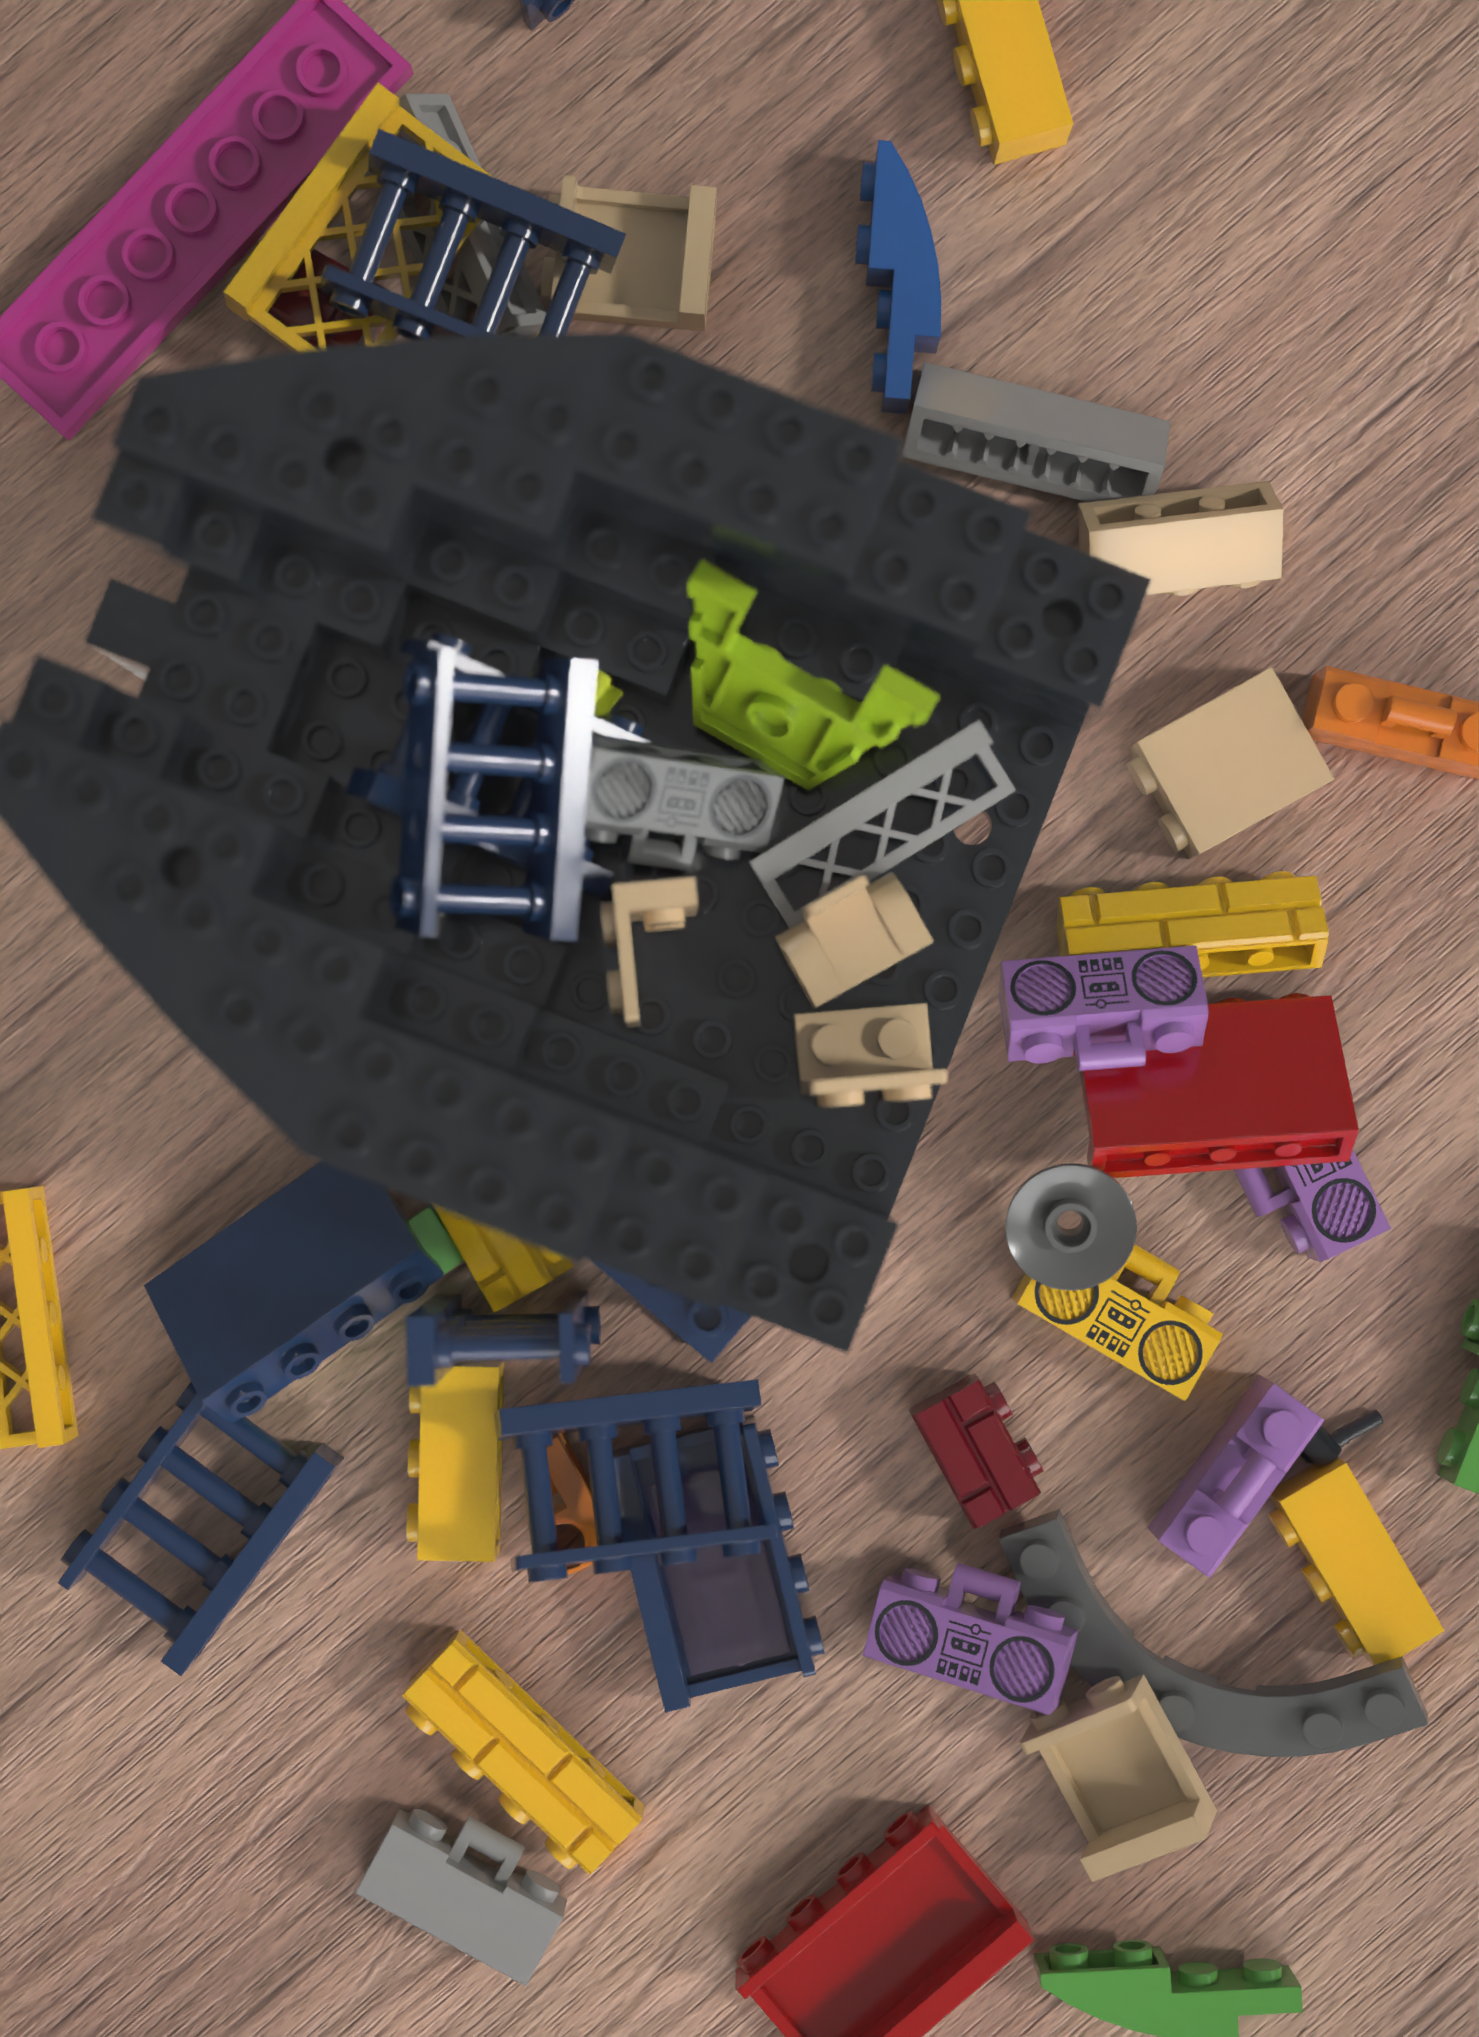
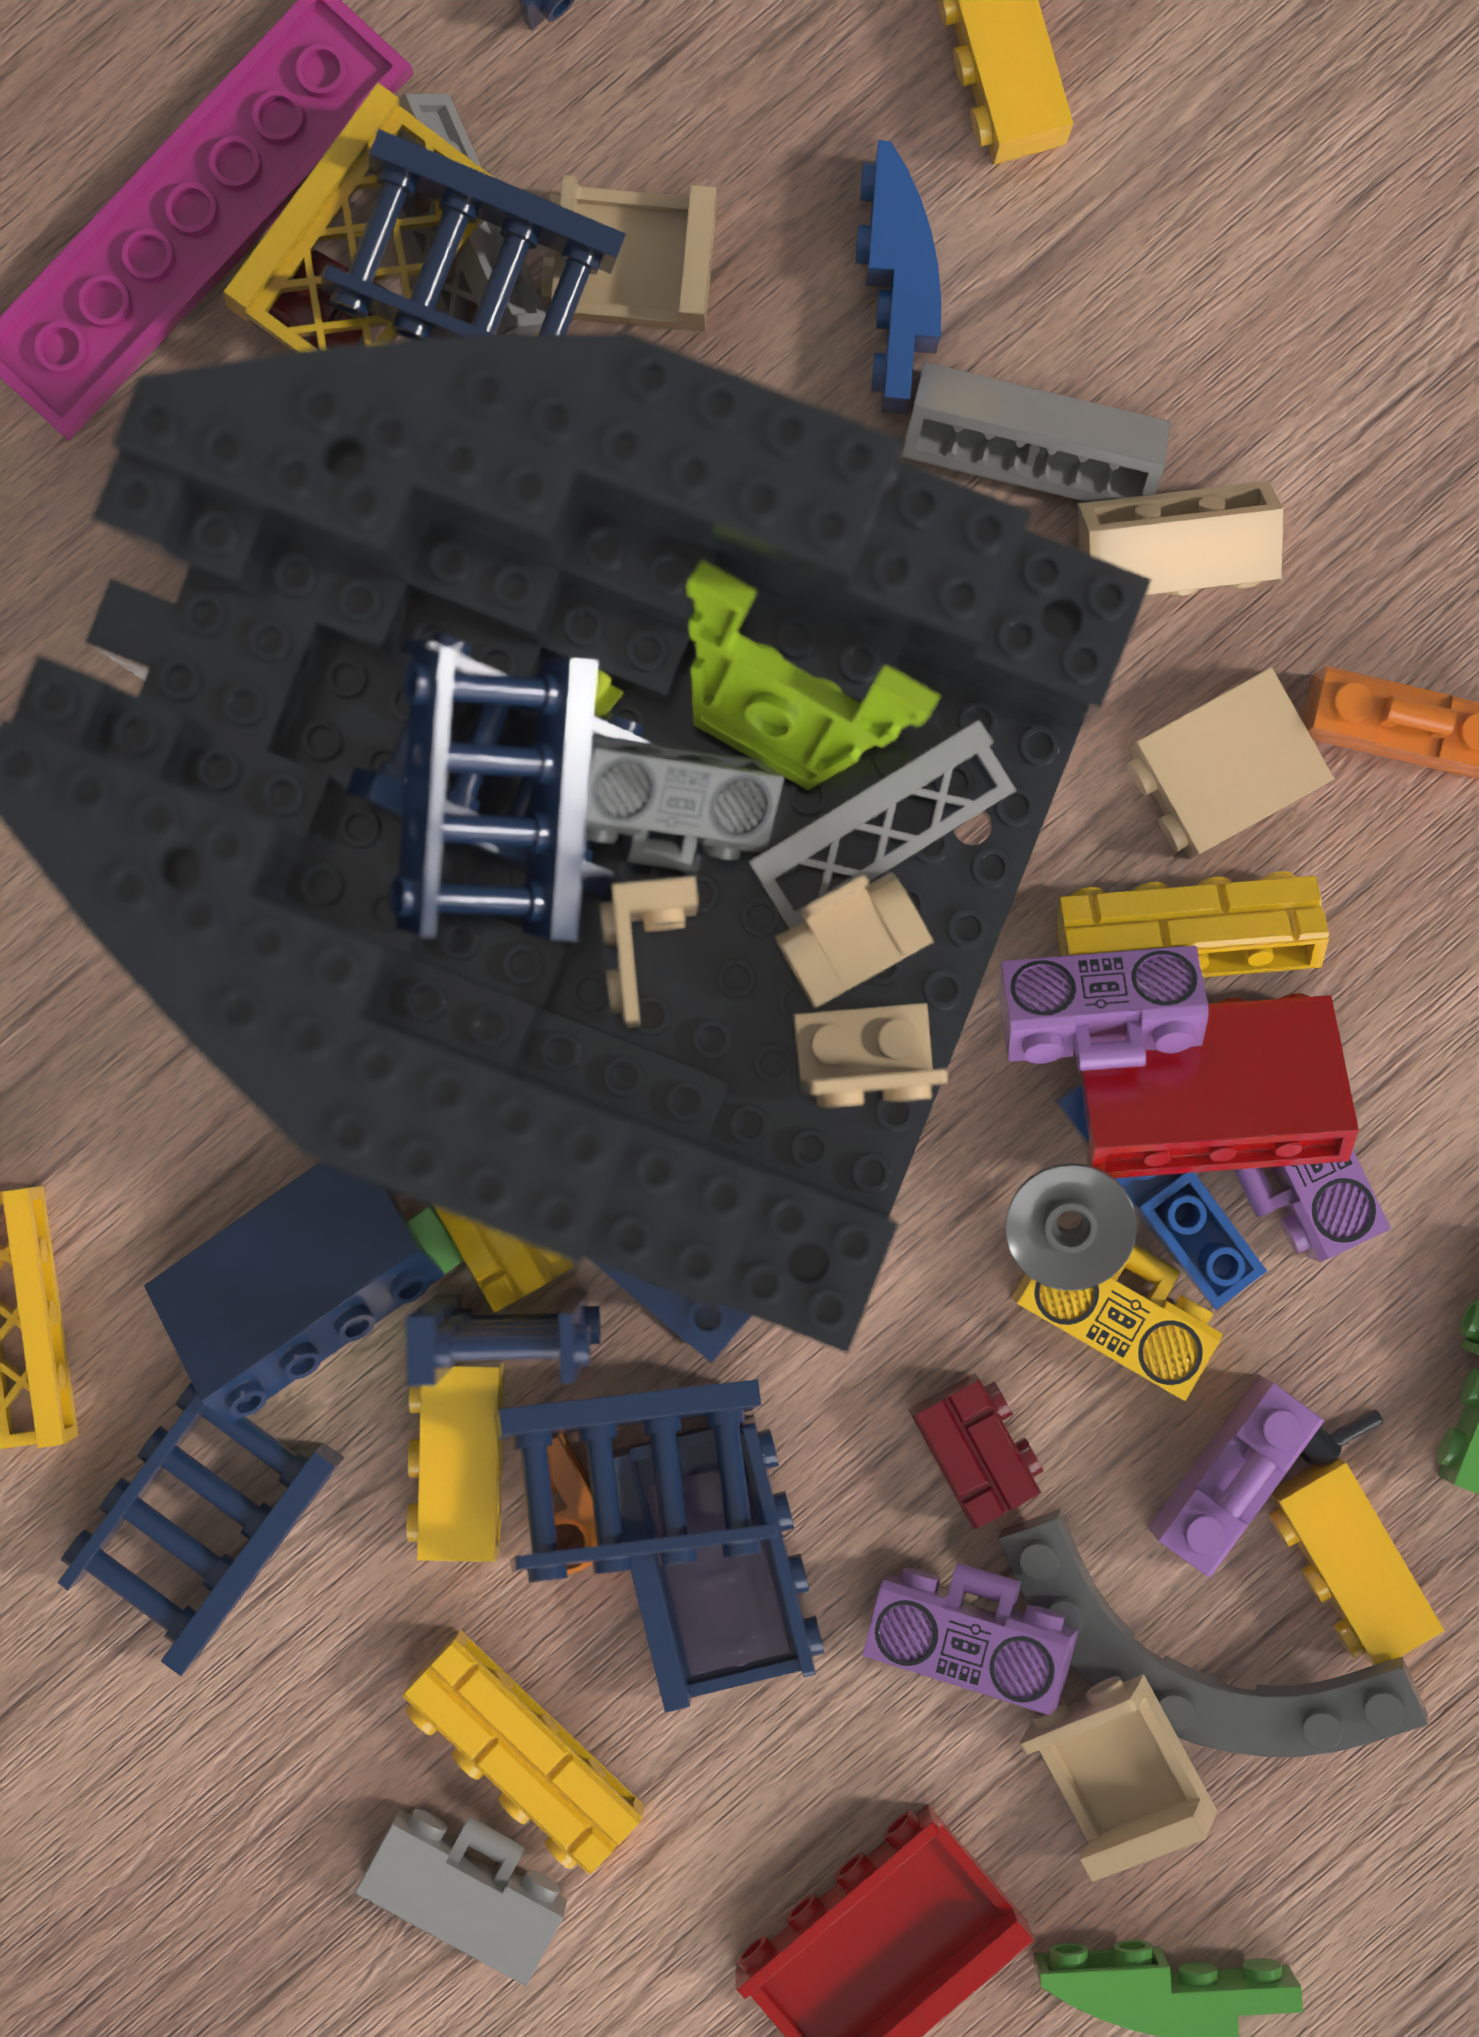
(1184, 1222): none -> blue slope

